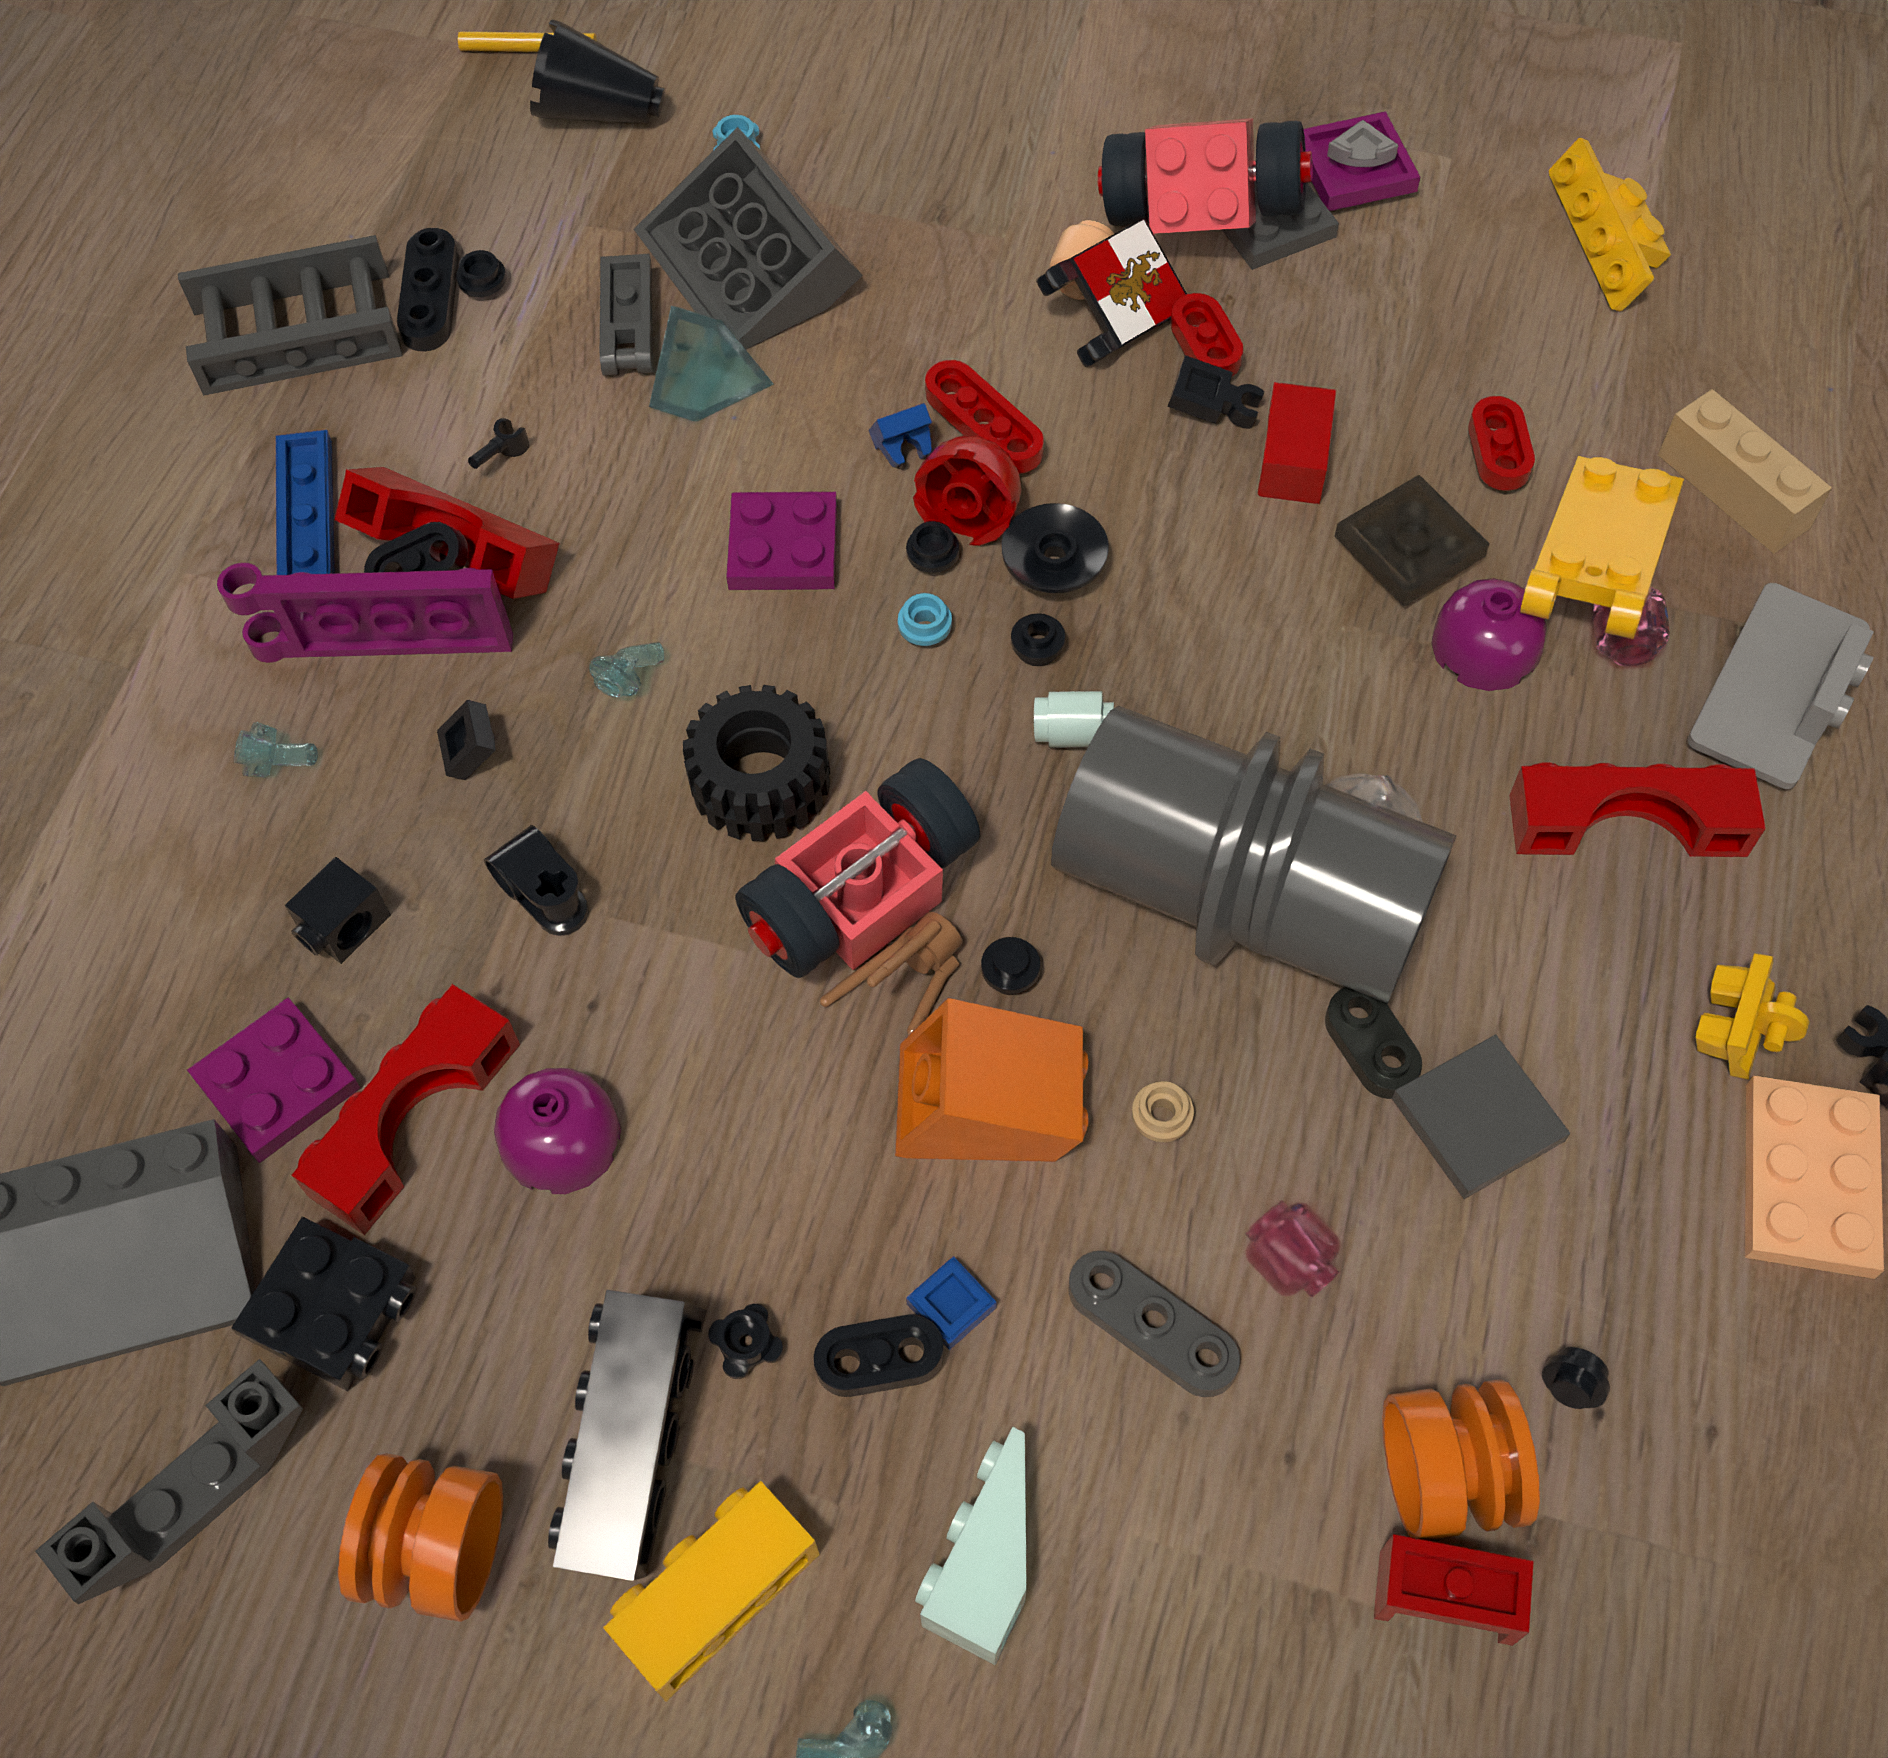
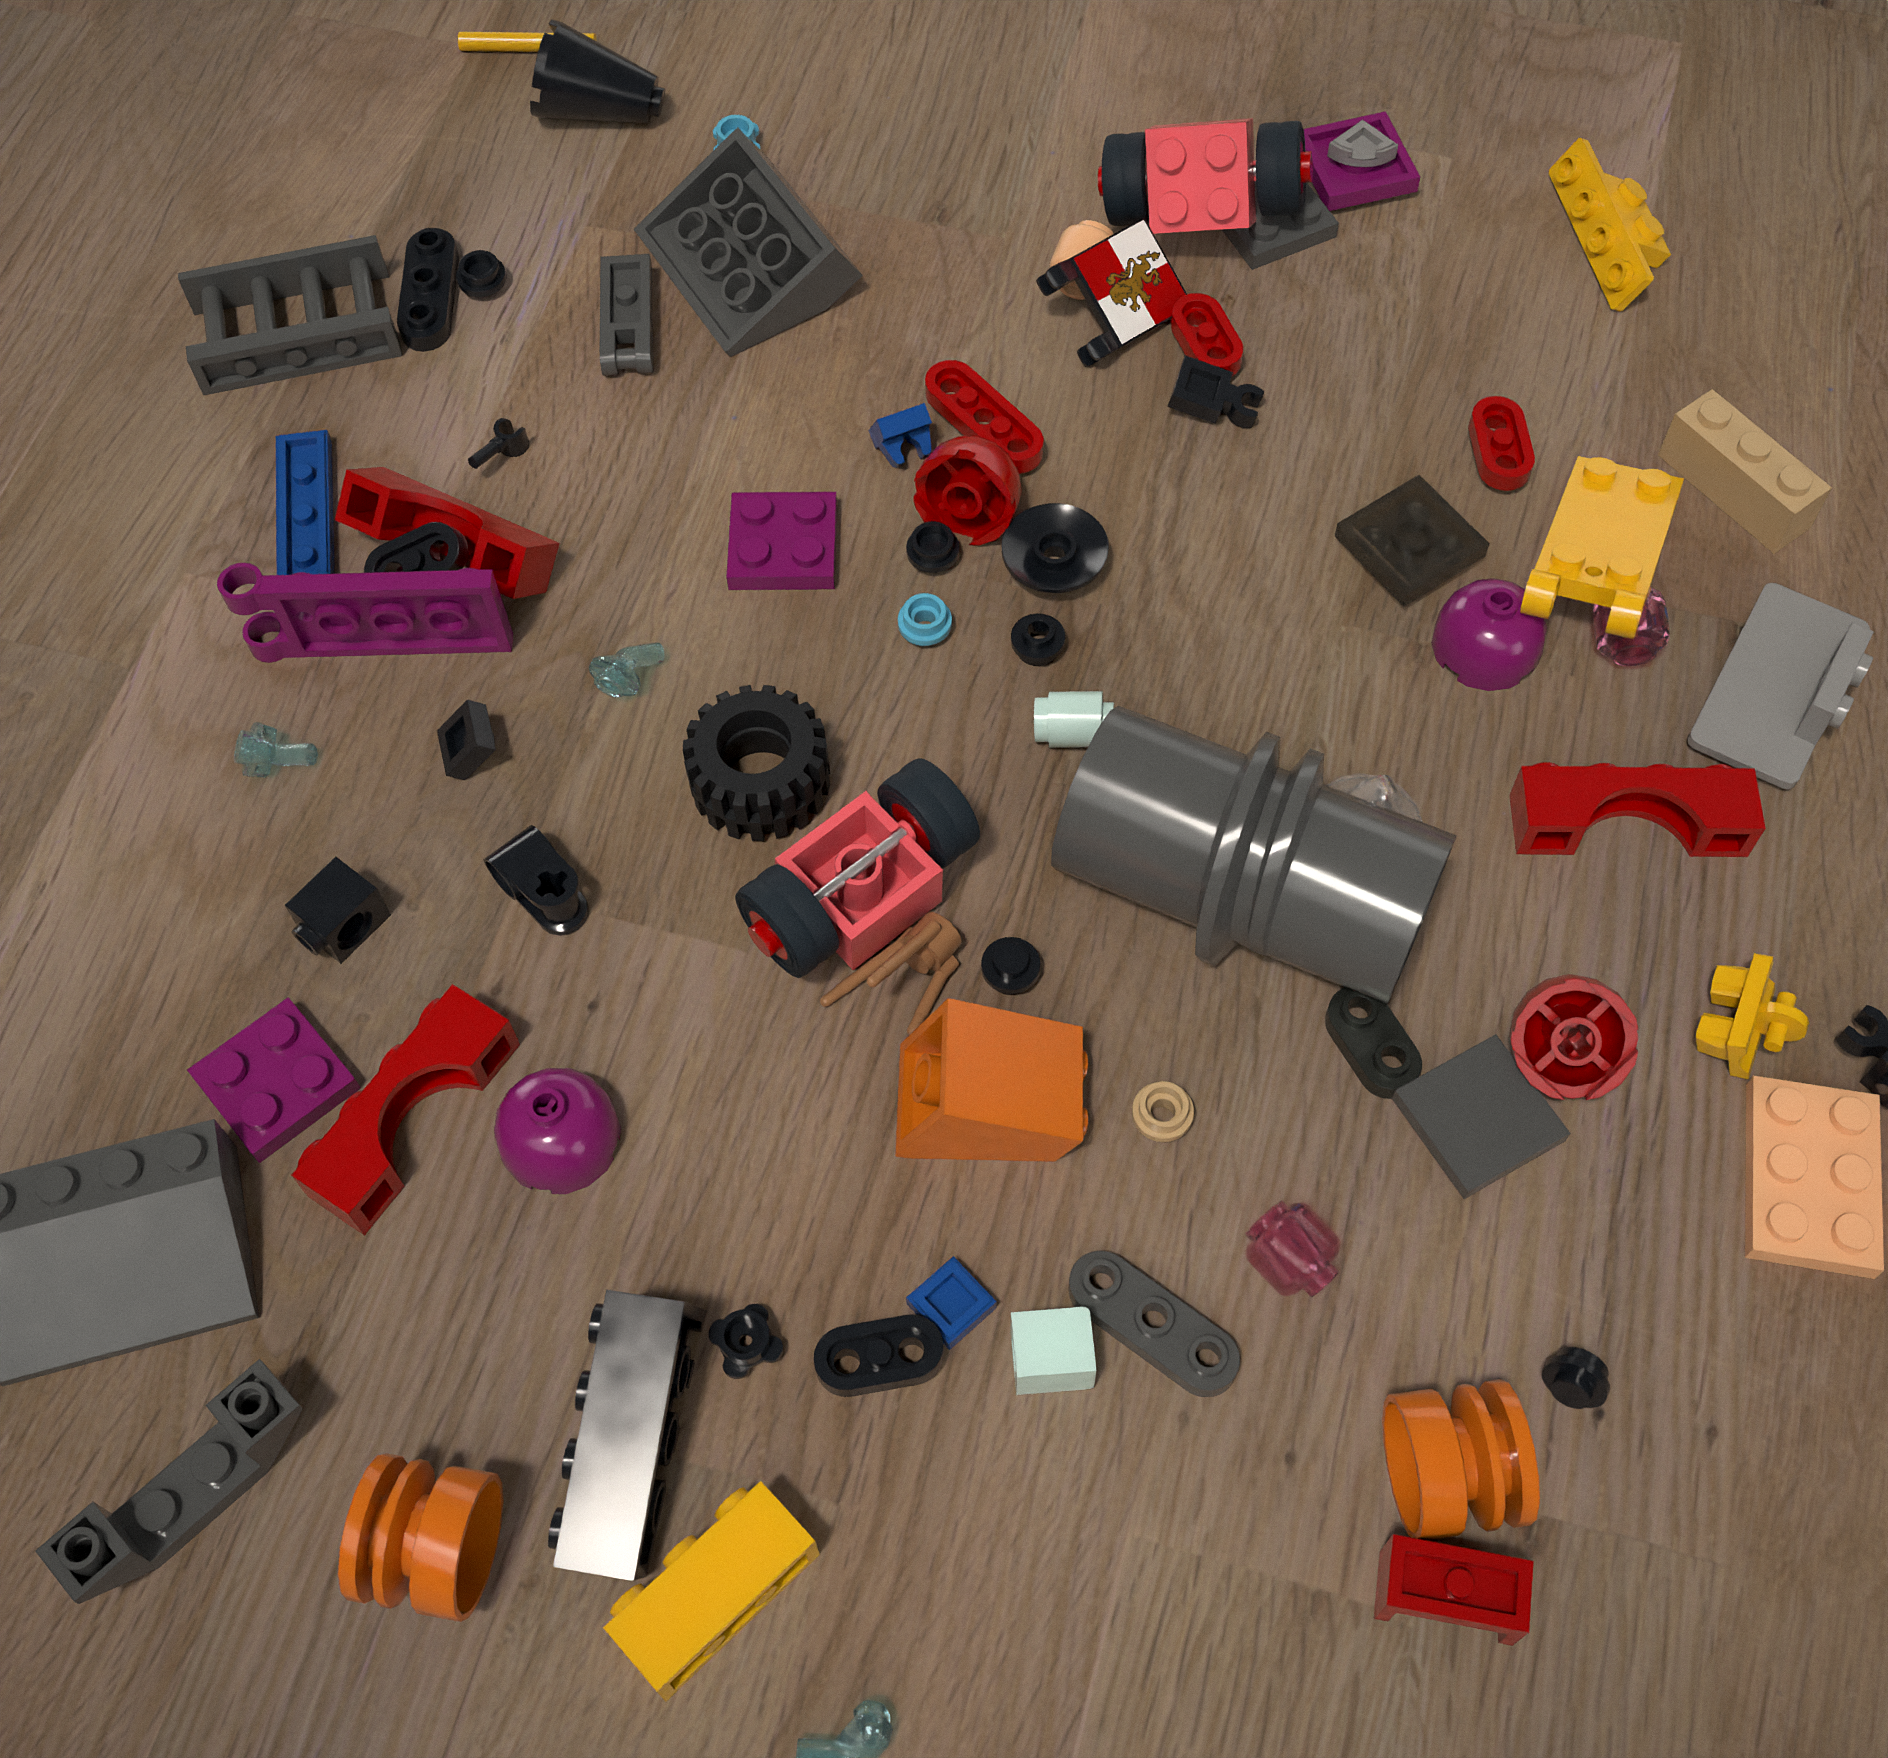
(327, 1303): black plate -> none
(702, 368): clear light blue slope -> none
(984, 1578): light aqua slope -> none
(1052, 1350): none -> light aqua panel
(1297, 443): red panel -> none
(1578, 1061): none -> red cylinder

